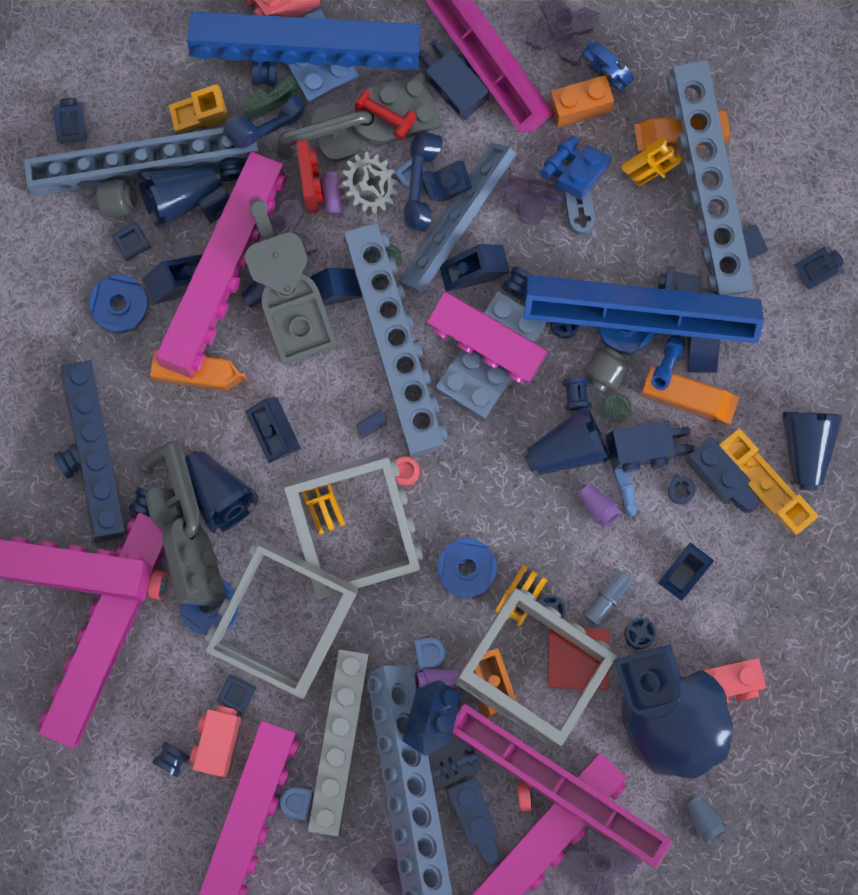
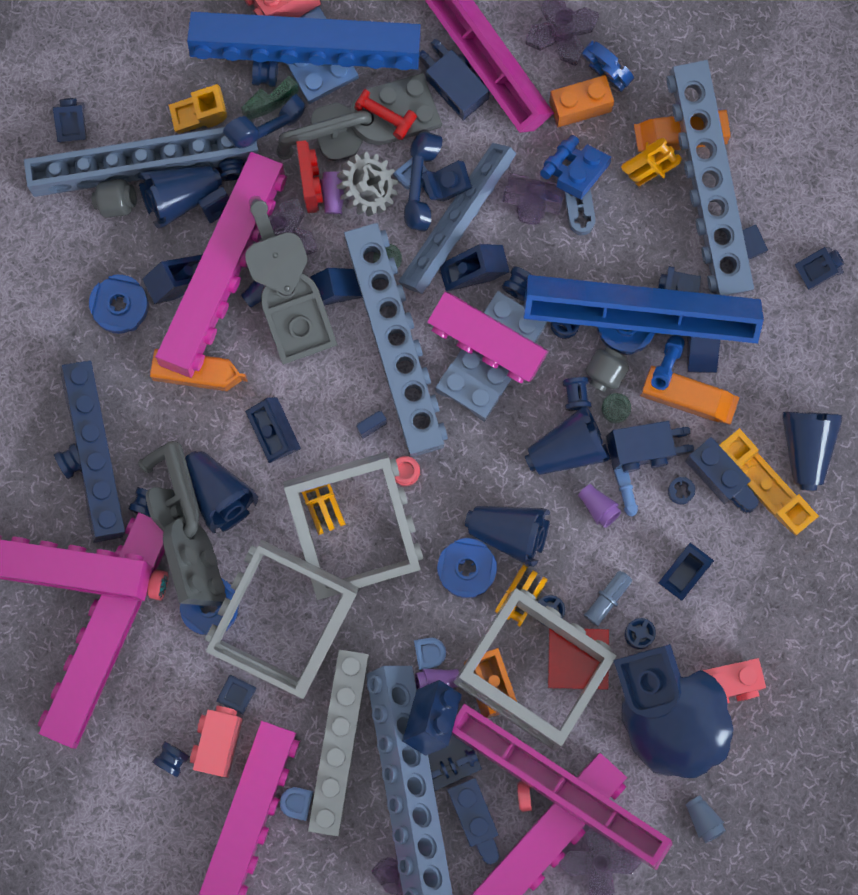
(131, 241): dark blue tile -> none
(510, 530): none -> dark blue cone

